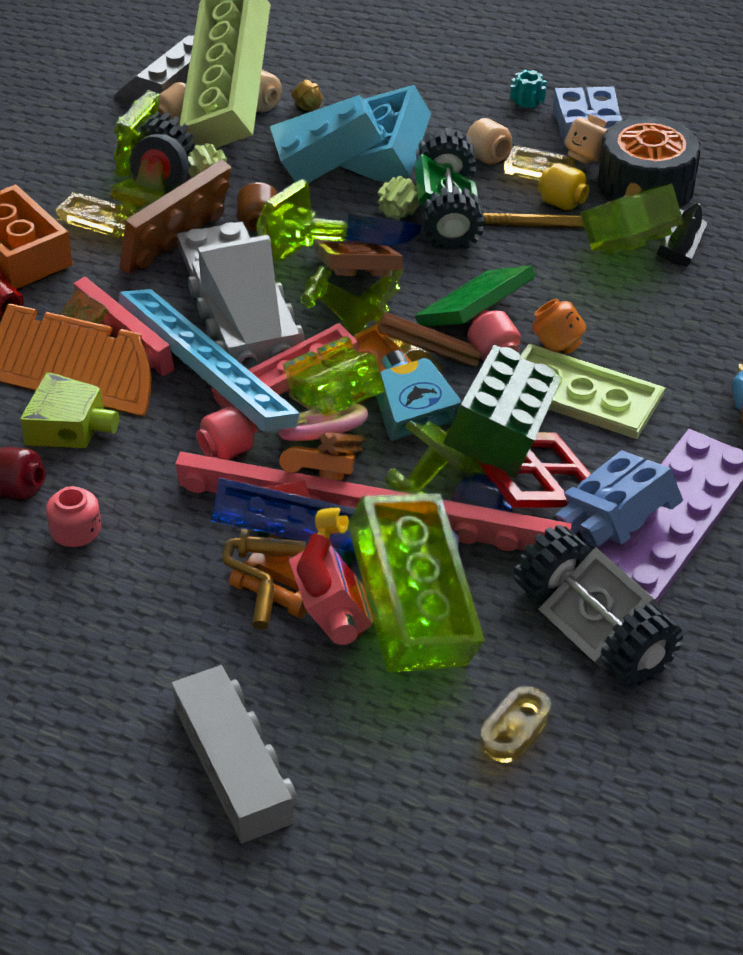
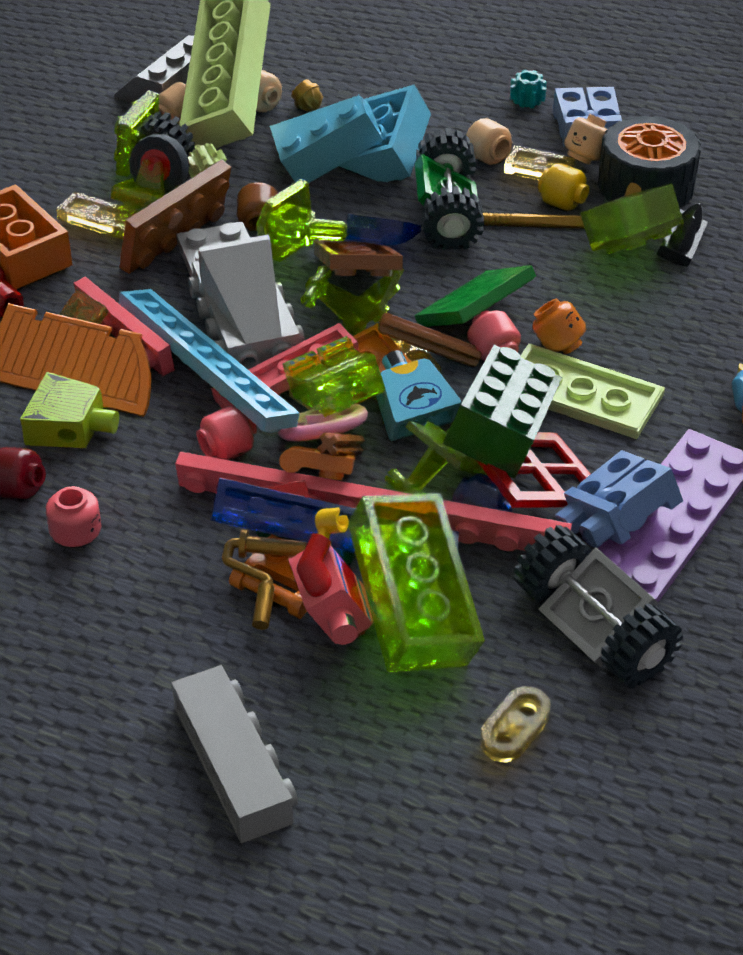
(398, 198): yellowish green gear -> none

